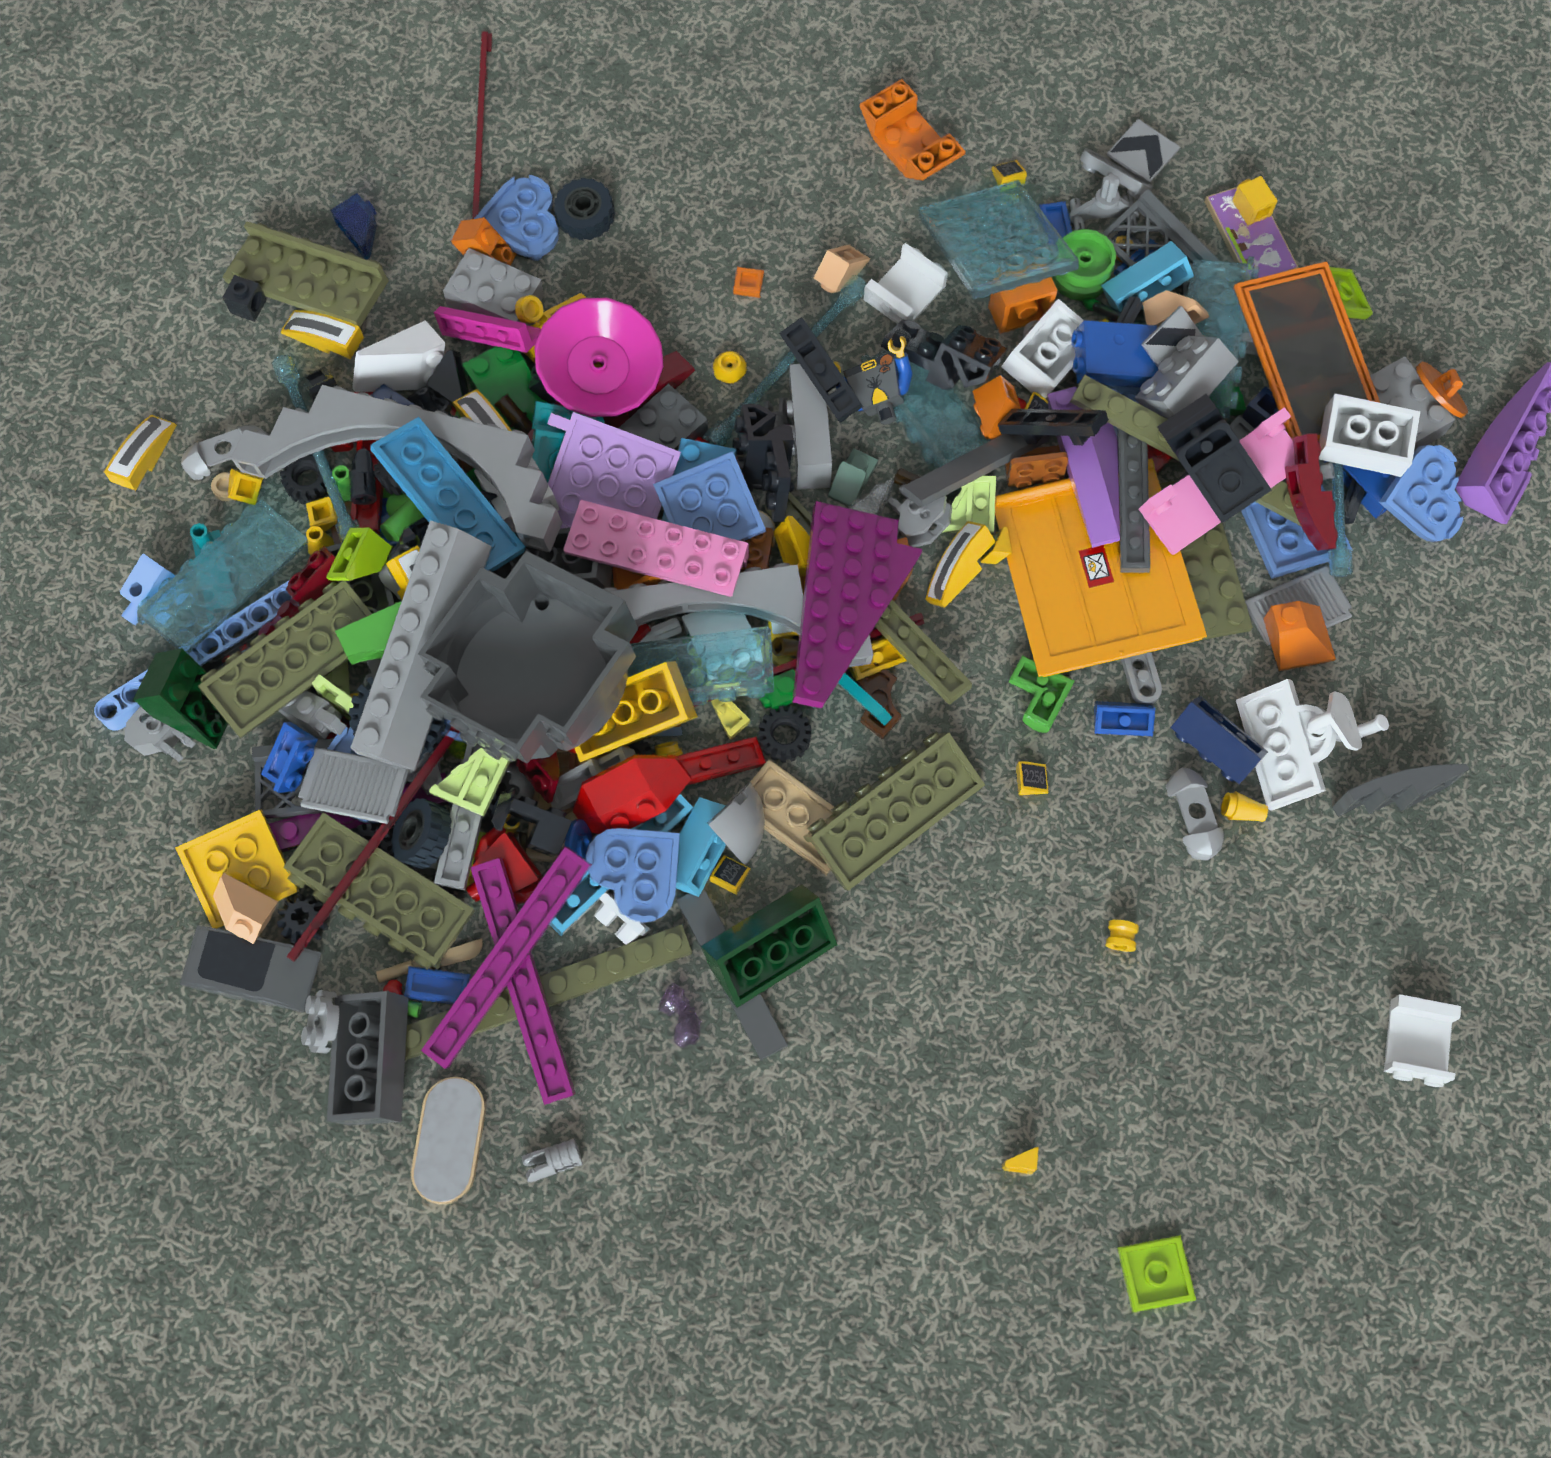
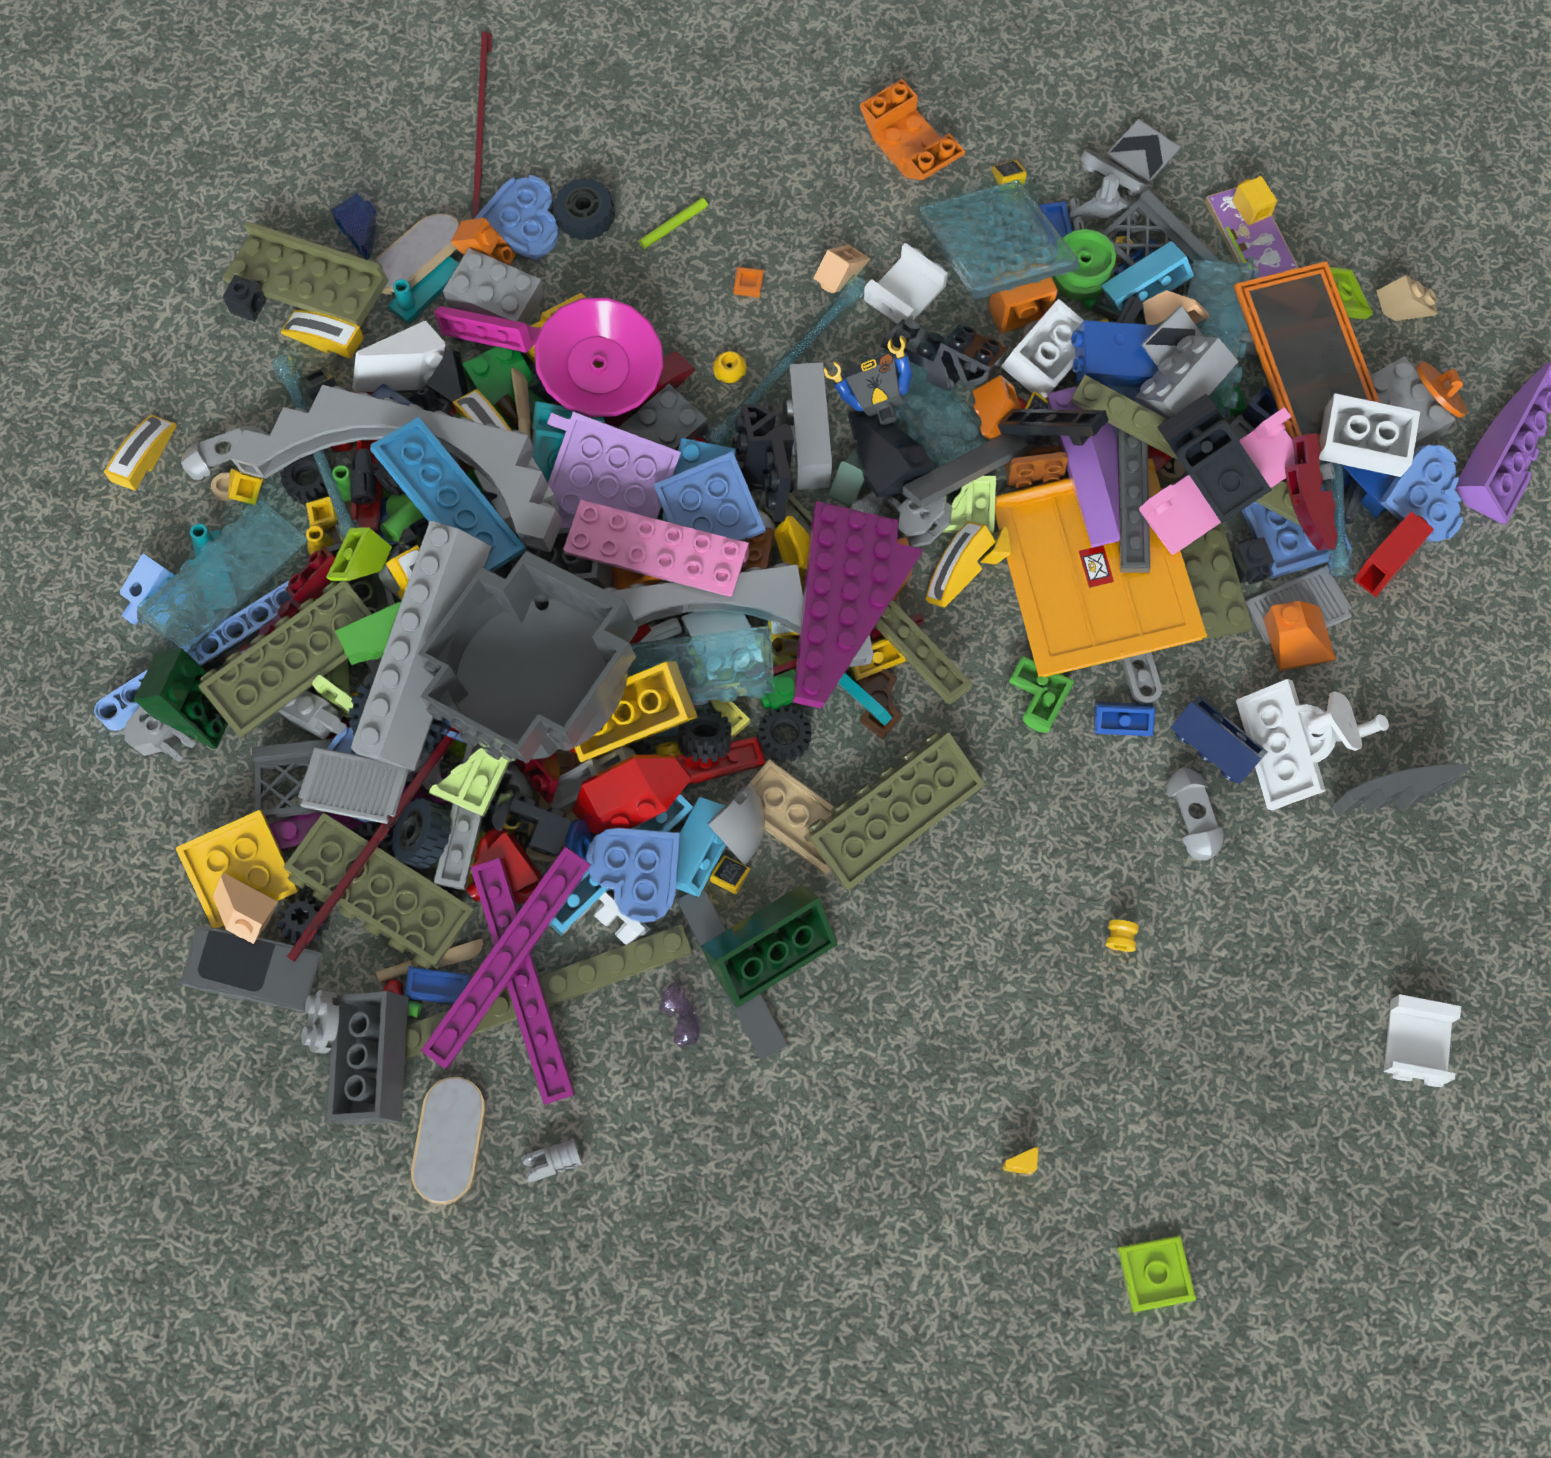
(289, 757): blue bracket -> none
(413, 301): none -> teal piece
(419, 250): none -> flat silver tile
(522, 401): none -> tan piece
(529, 309): yellow tile -> none
(673, 223): none -> lime bar
(705, 747): none -> black tyre
(820, 369): black hinge -> none
(887, 454): none -> black wedge
(1031, 778): slope -> none
(1172, 471): none -> tan tile
(1240, 807): yellow cone -> none
(1252, 560): none -> black brick
(1393, 554): none -> red brick
(1407, 300): none -> tan slope

